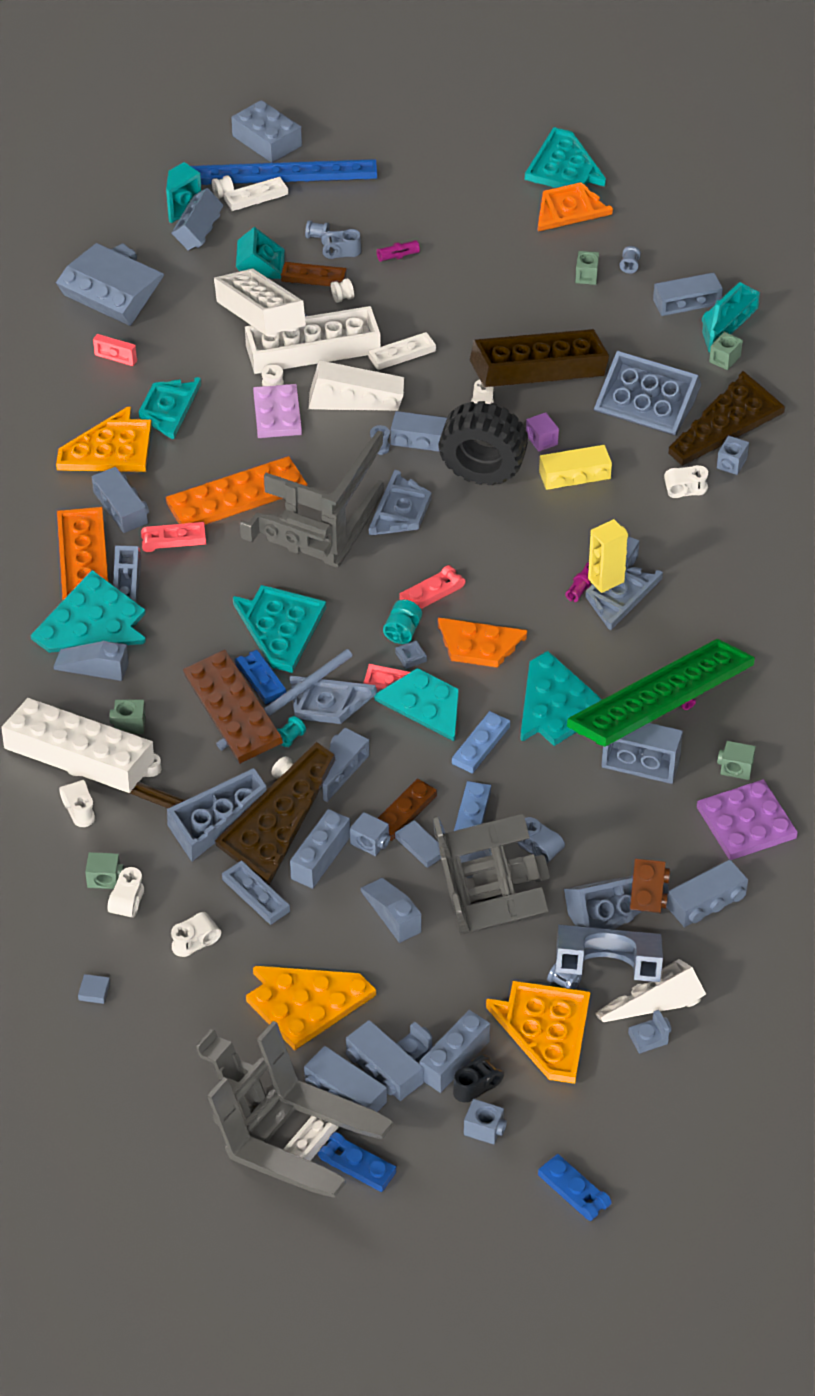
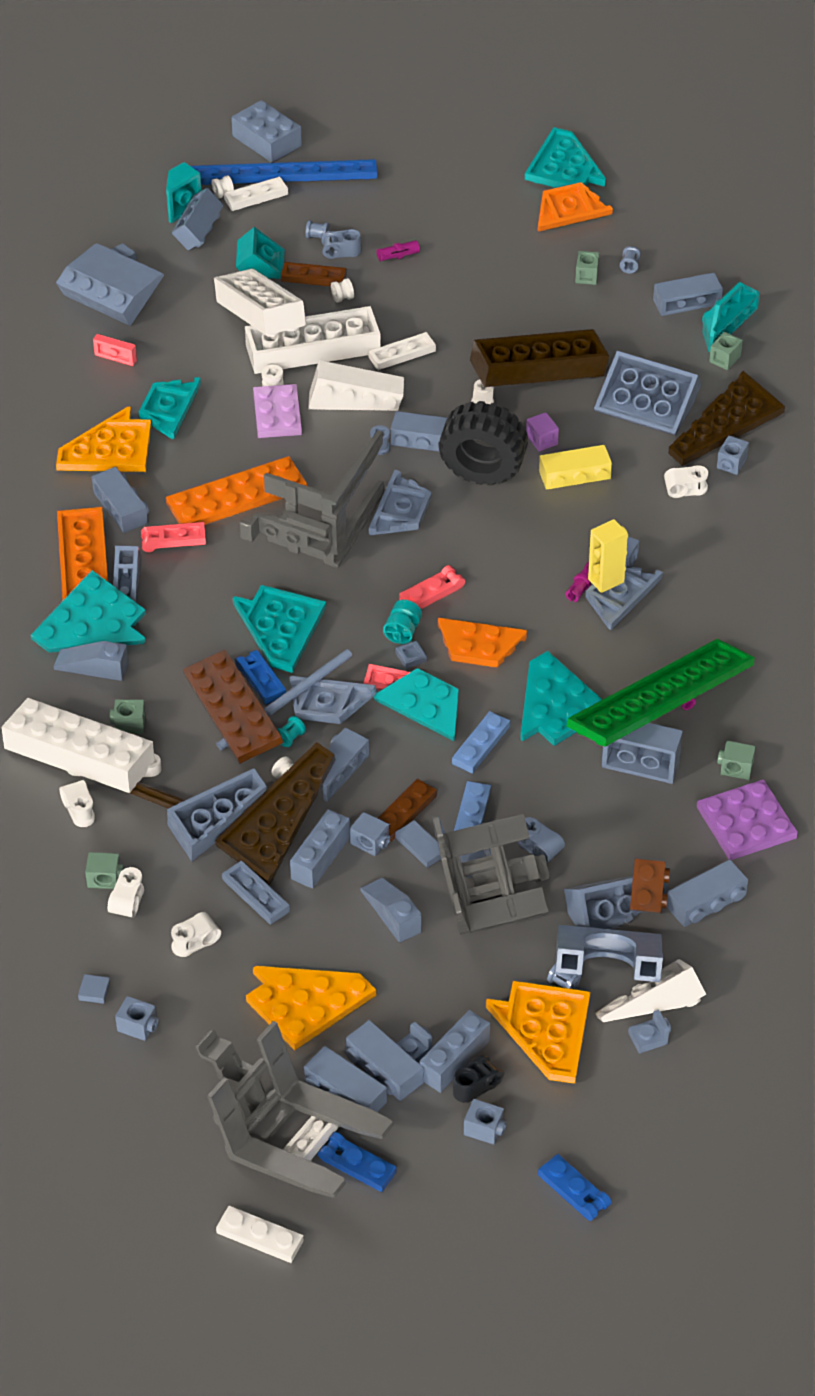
(129, 1013): none -> sand blue brick
(260, 1234): none -> white plate

